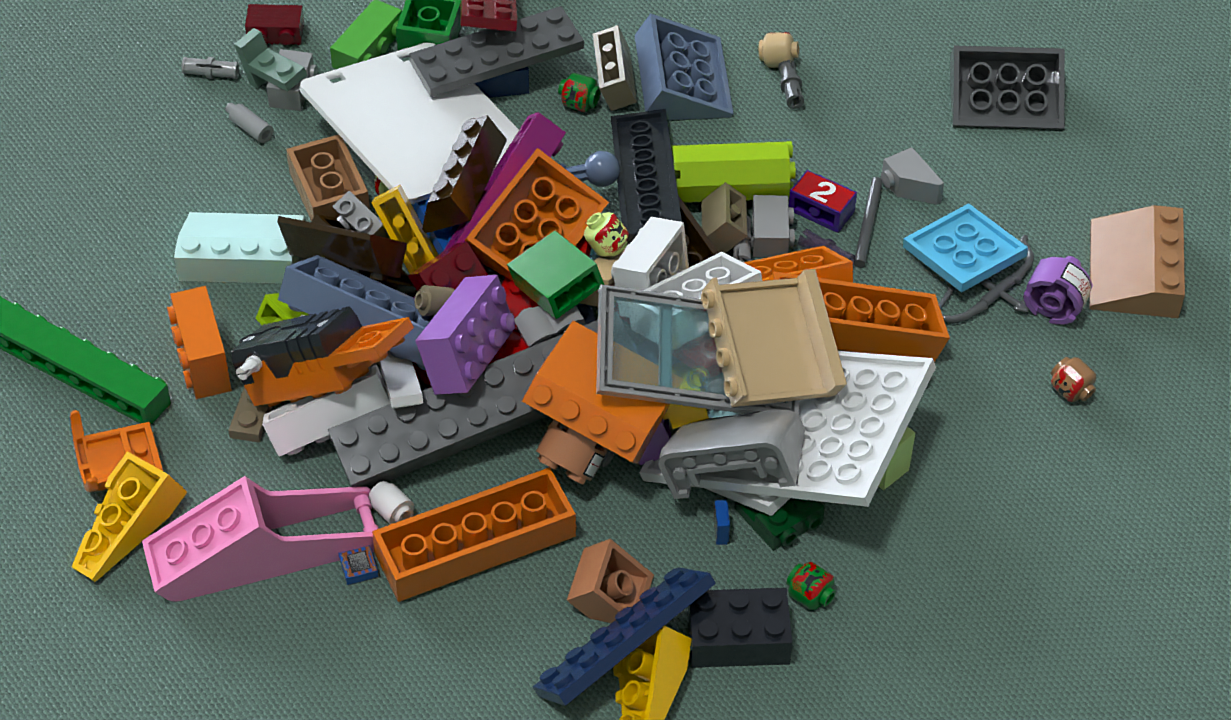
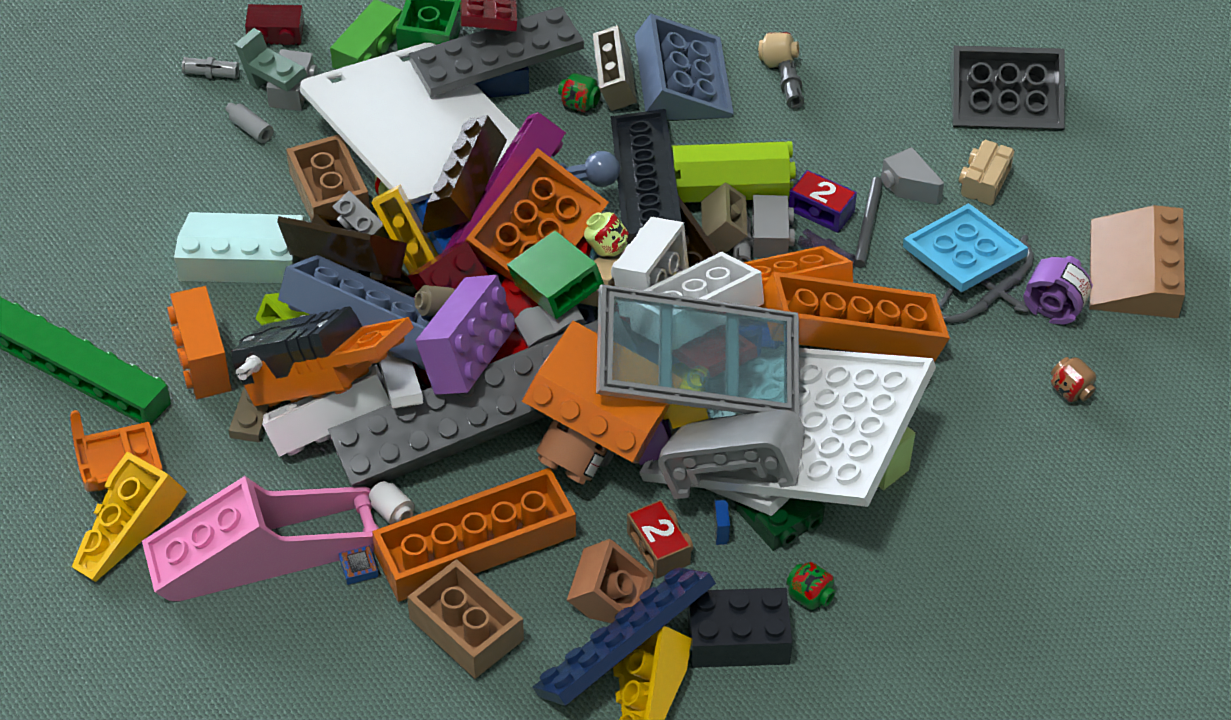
(465, 618): none -> medium nougat brick
(659, 538): none -> brick
(773, 340): tan panel -> none
(986, 171): none -> tan brick

